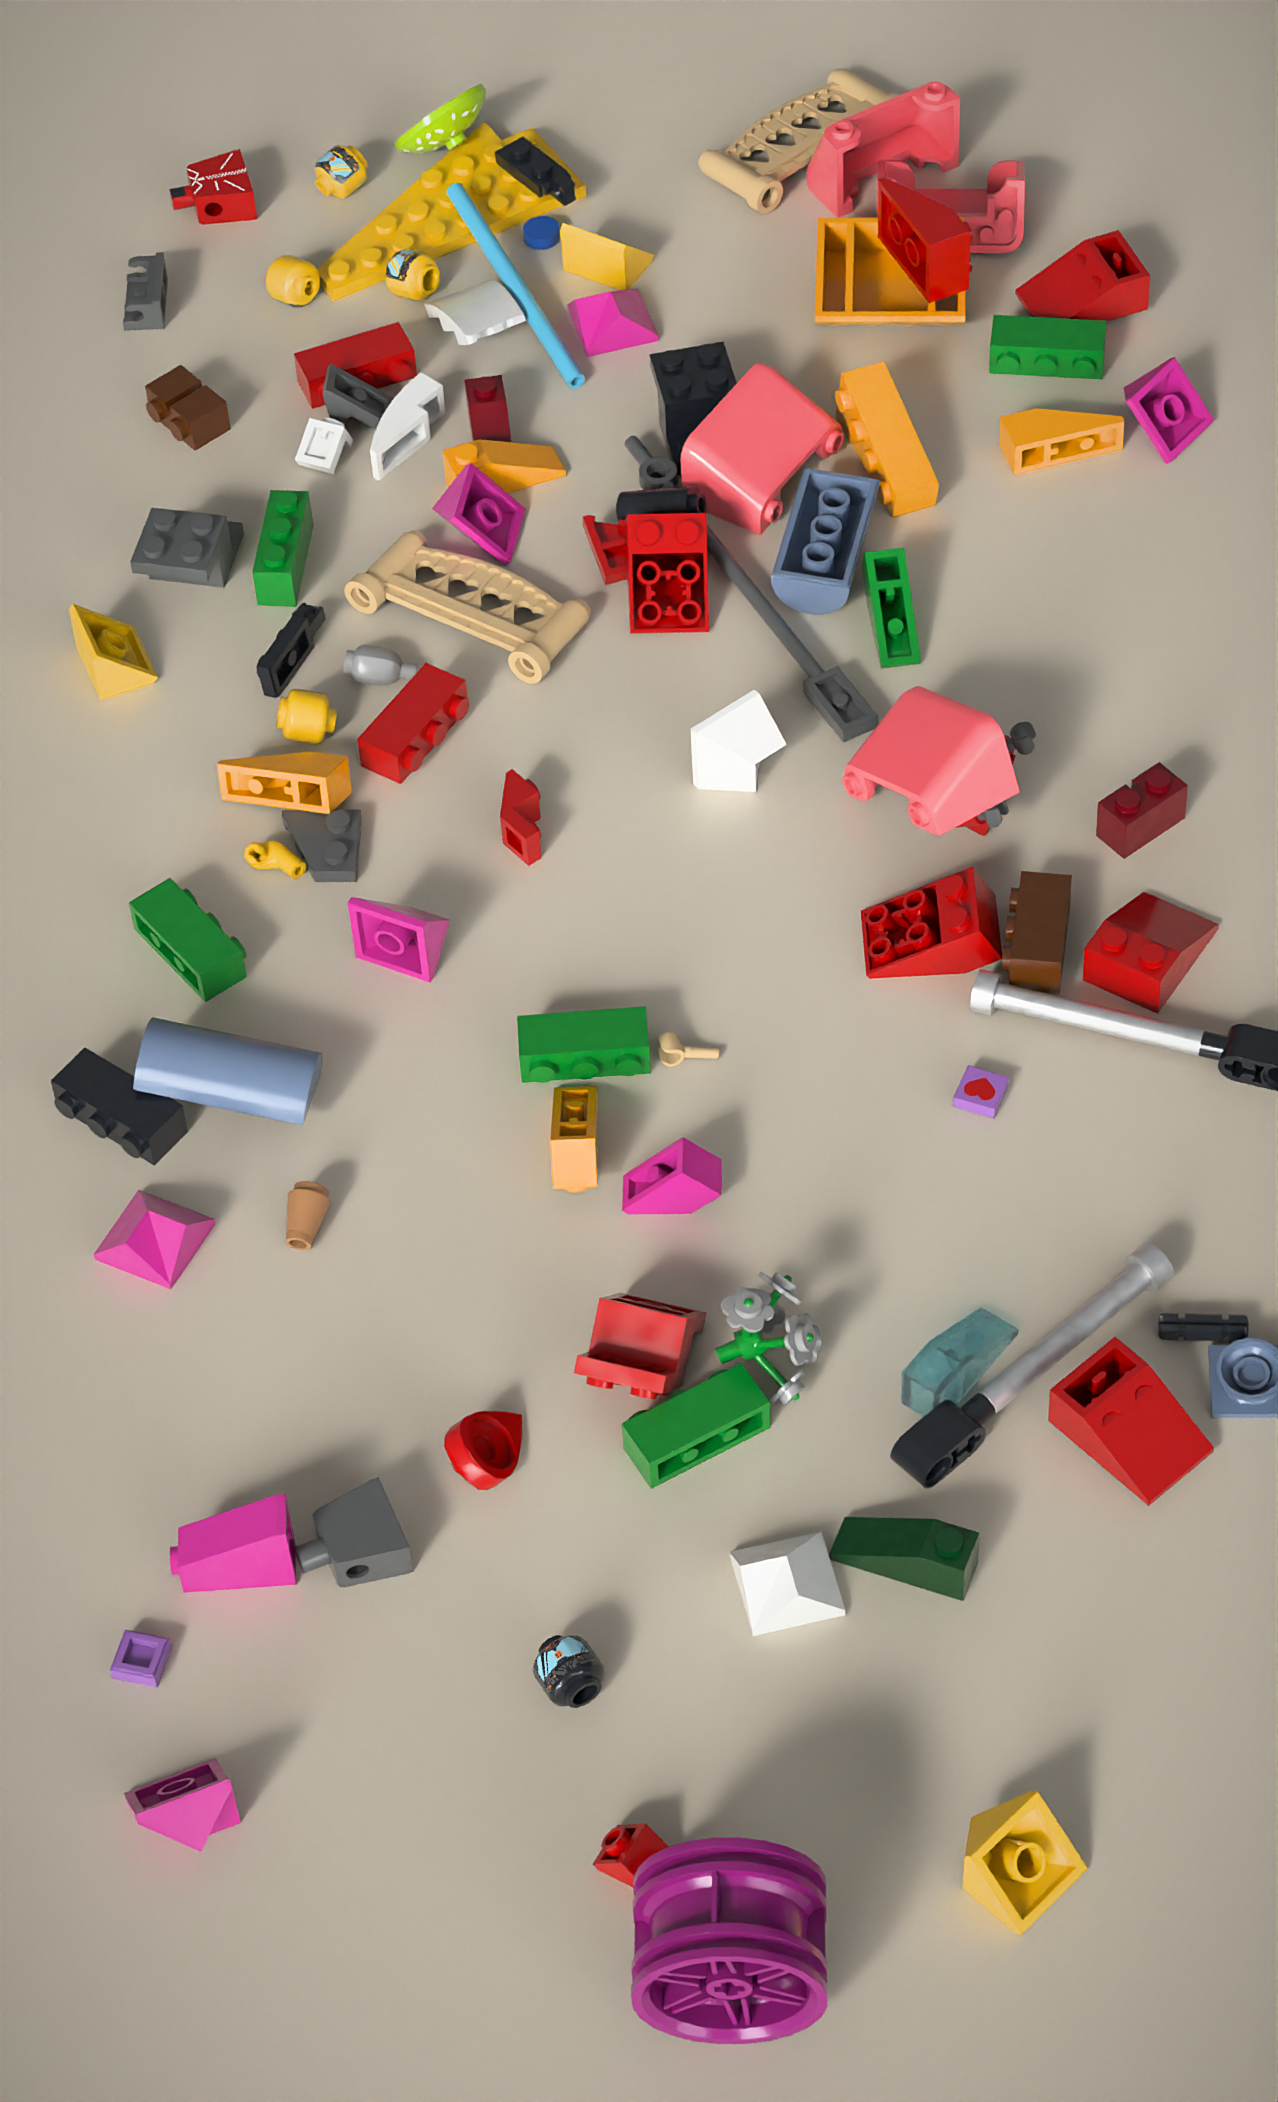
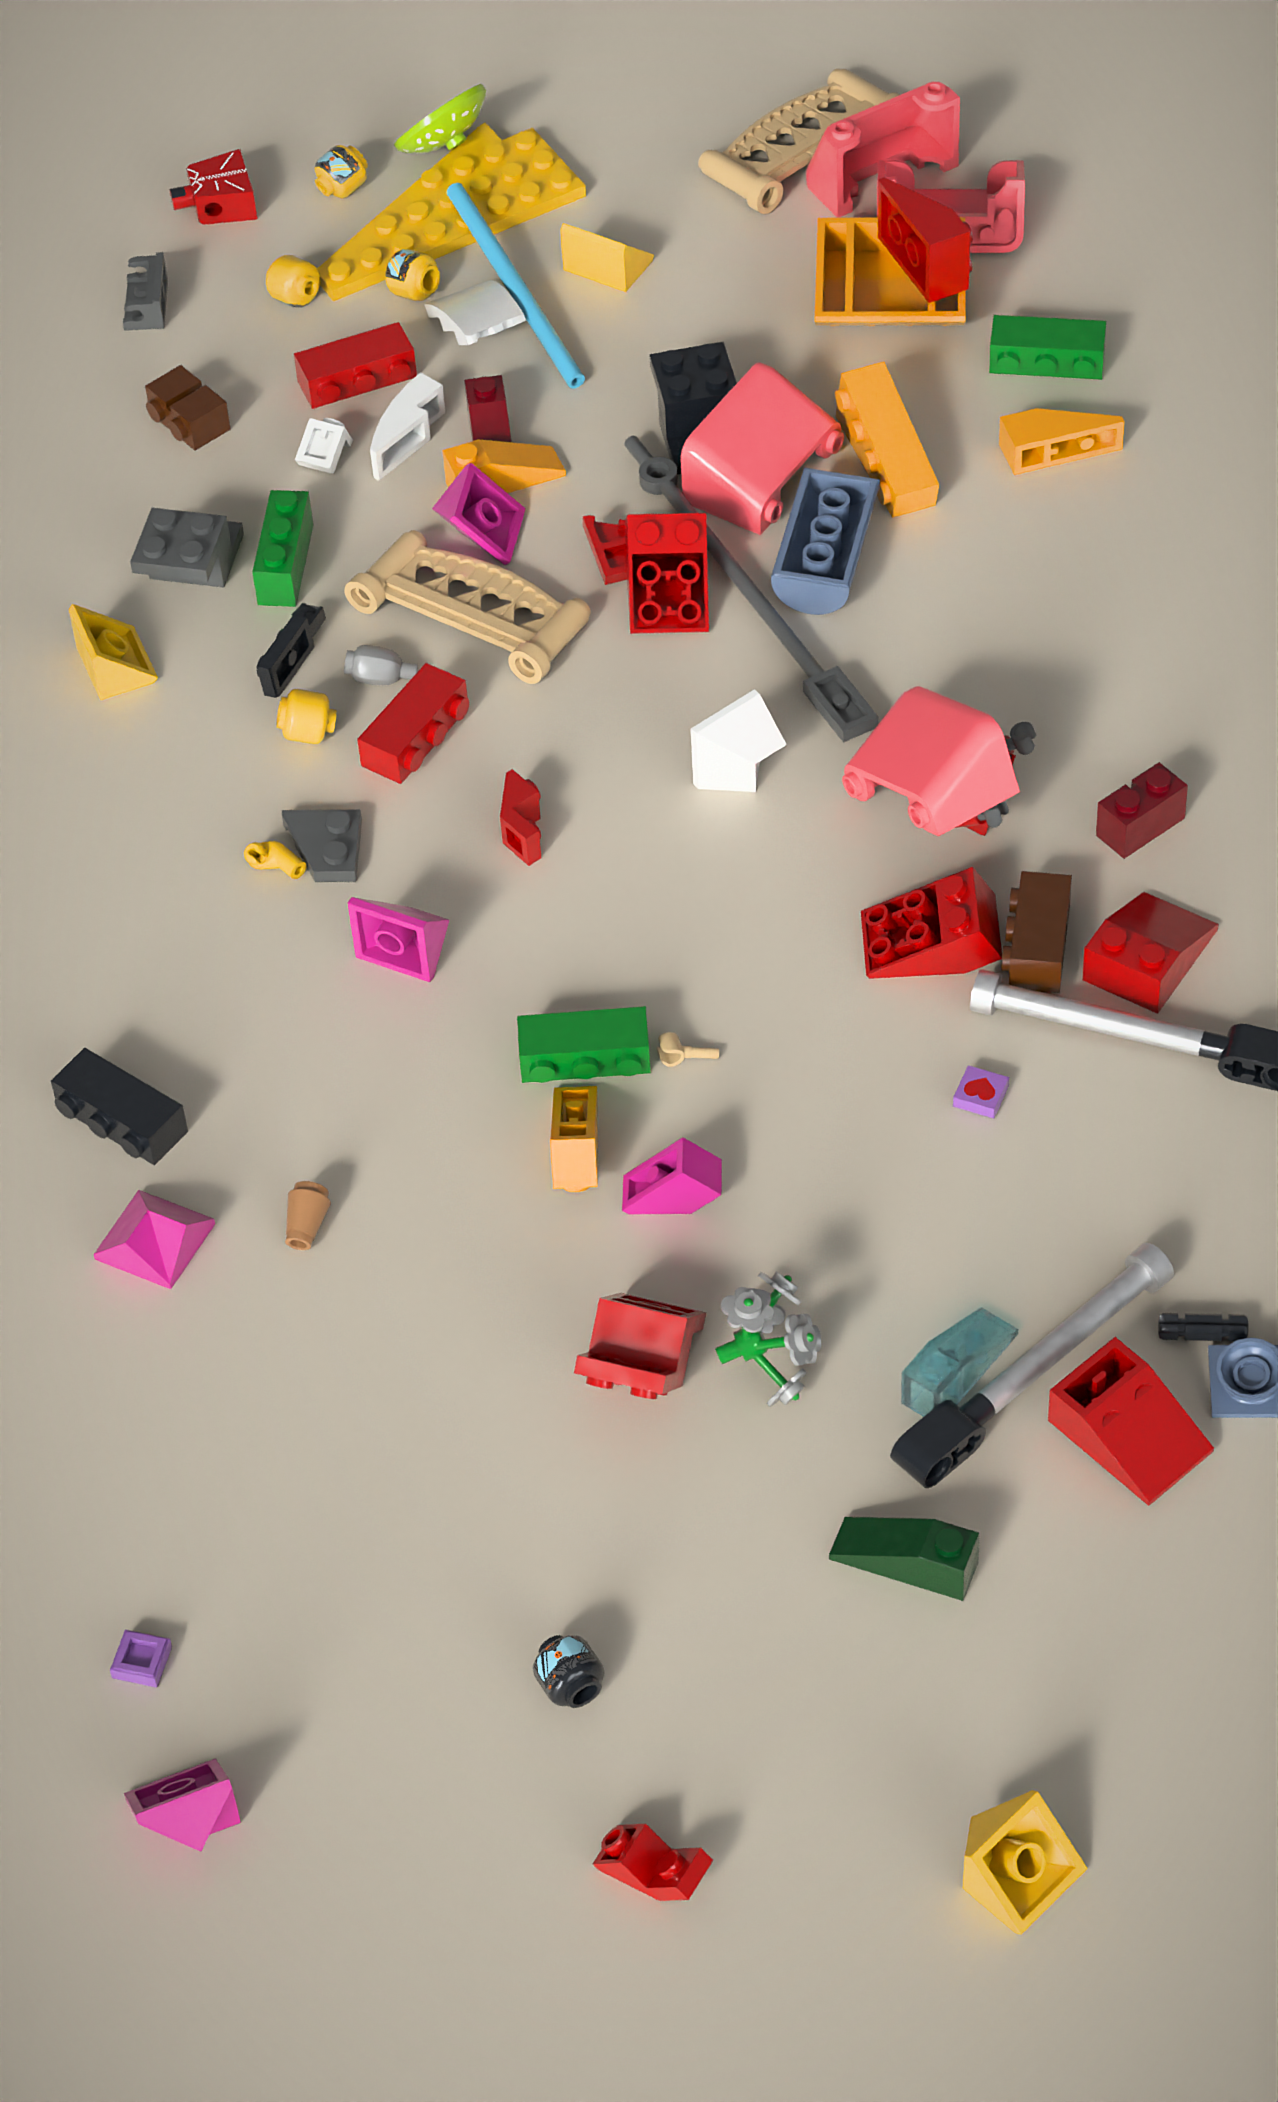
(188, 939): green brick -> none
(227, 1071): sand blue brick -> none
(237, 1548): dark pink slope -> none
(287, 781): light orange slope -> none
(353, 397): dark grey slope -> none
(357, 1538): dark grey torso -> none
(485, 1447): red piece -> none
(536, 170): black hinge -> none
(541, 232): blue tile -> none
(612, 321): dark pink slope -> none
(660, 501): black brick -> none
(696, 1425): green brick -> none
(729, 1941): magenta wheel -> none
(787, 1583): white slope -> none
(890, 607): green slope -> none
(1090, 282): red slope -> none
(1168, 408): dark pink slope -> none

